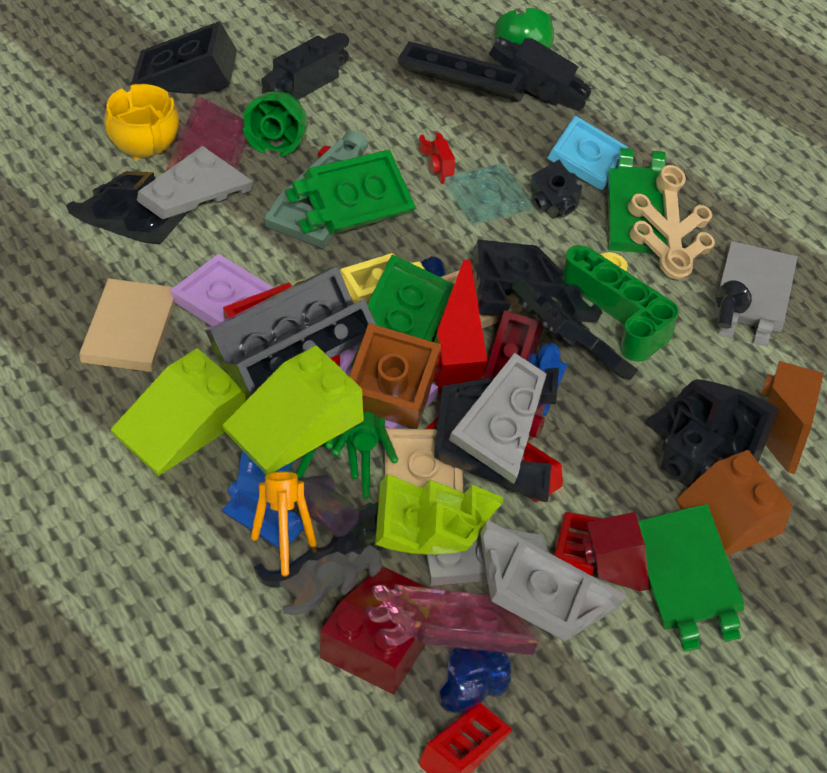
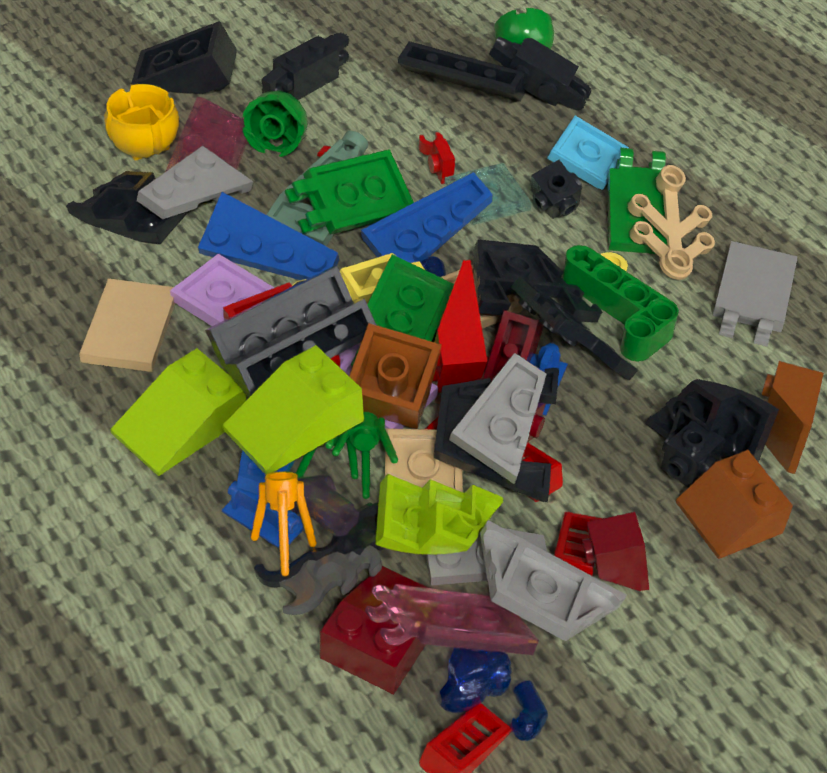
(262, 242): none -> blue wing
(430, 222): none -> blue wing
(533, 712): none -> clear blue arm
(691, 574): green tile -> none
(732, 298): black plate -> none

